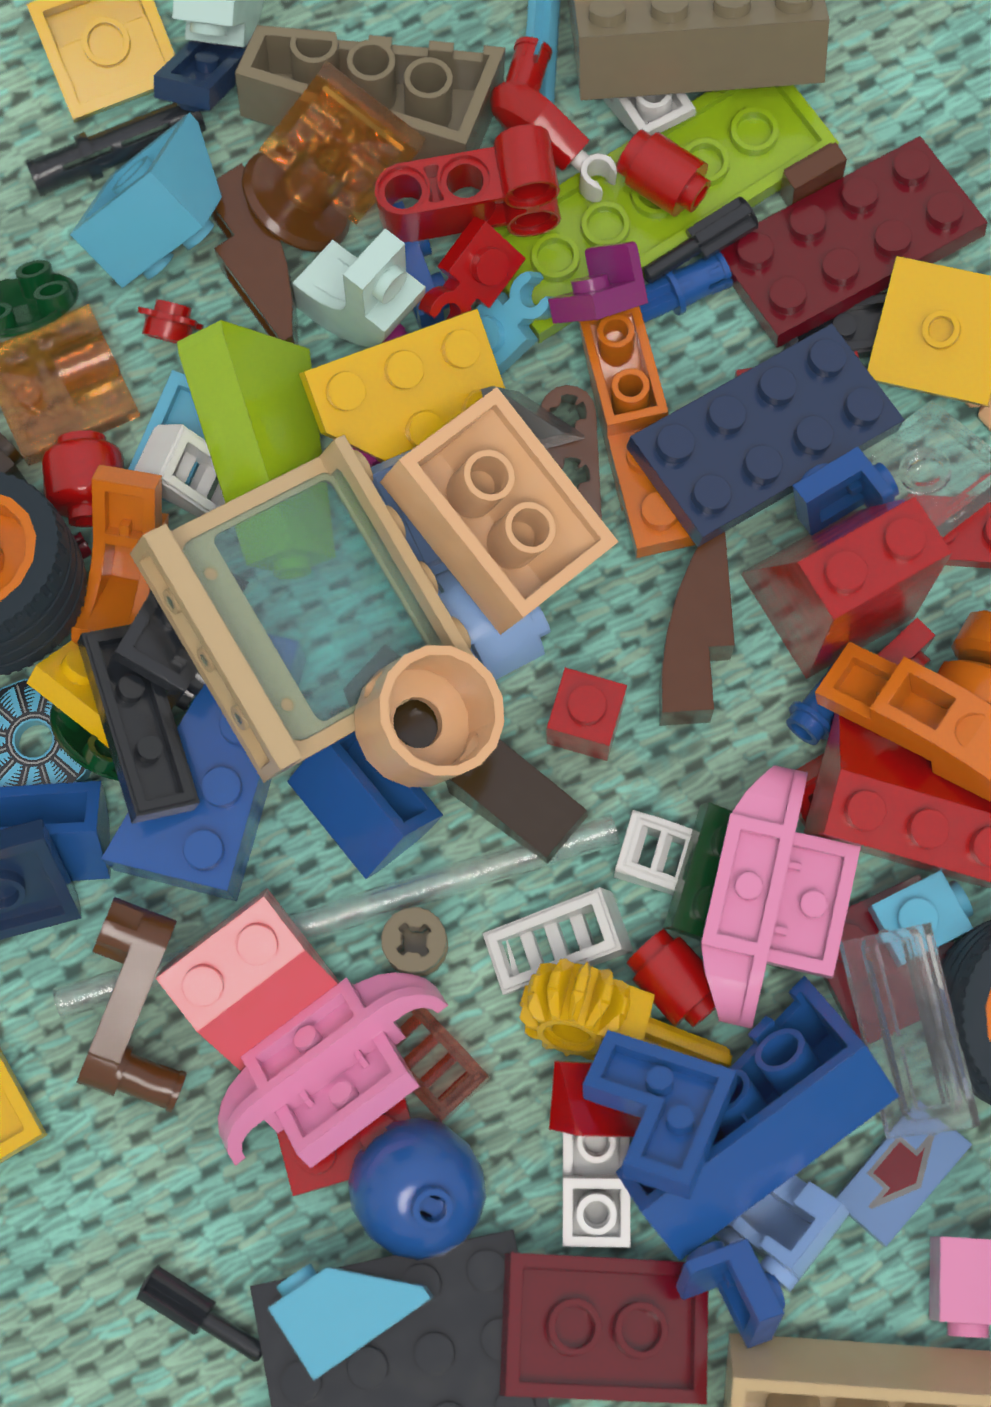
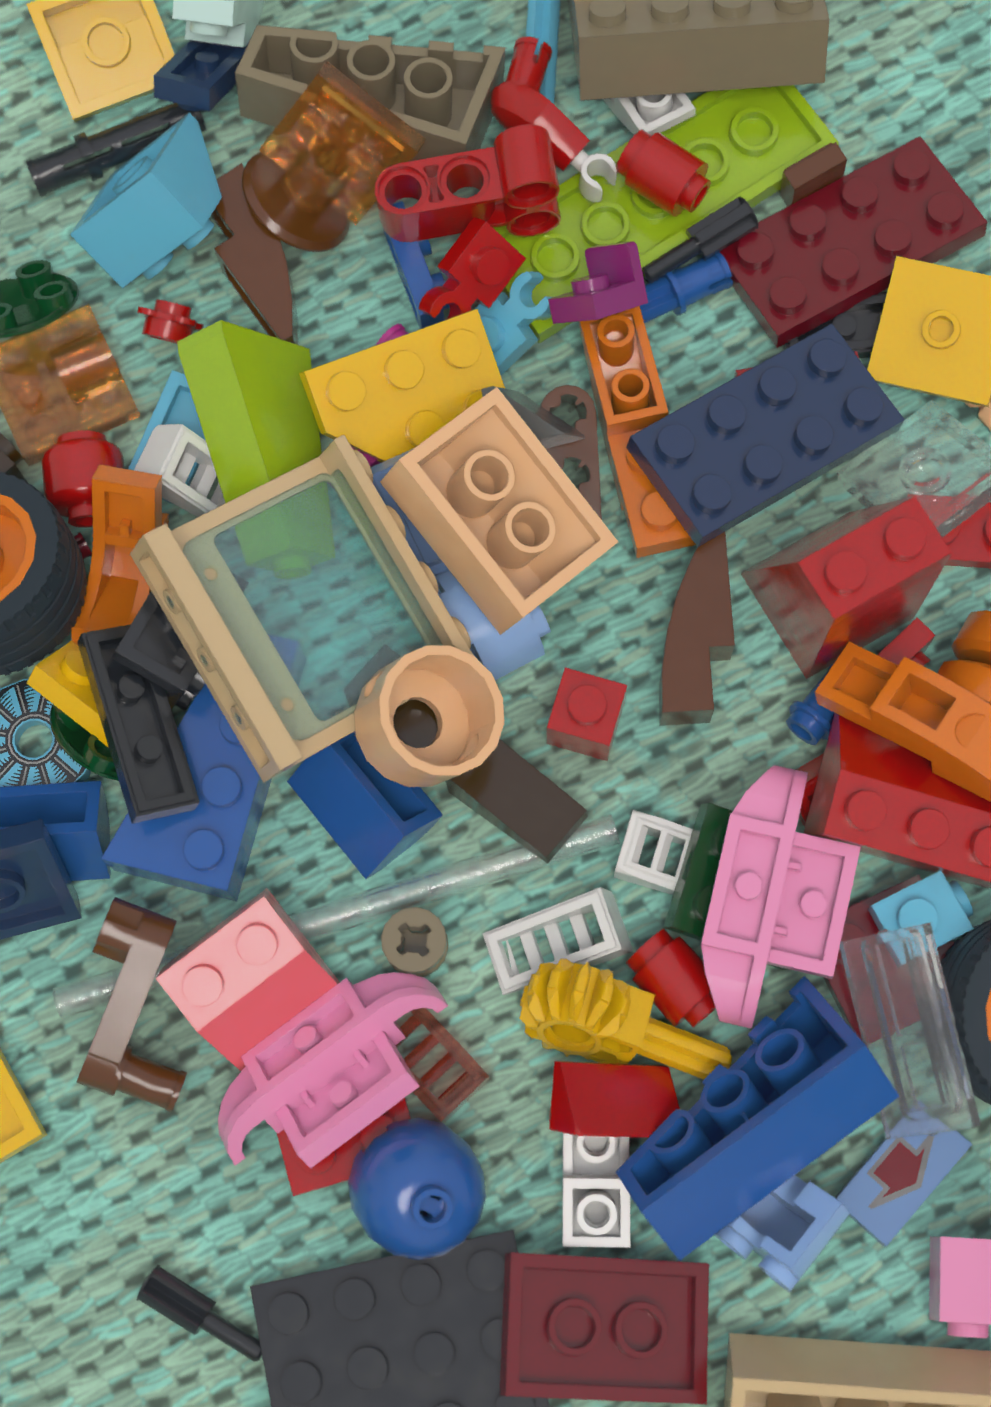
(340, 1312): medium azure slope -> none
(361, 295): light aqua arch -> none
(678, 1105): blue plate -> none
(747, 1290): blue bracket -> none
(841, 487): blue bracket -> none

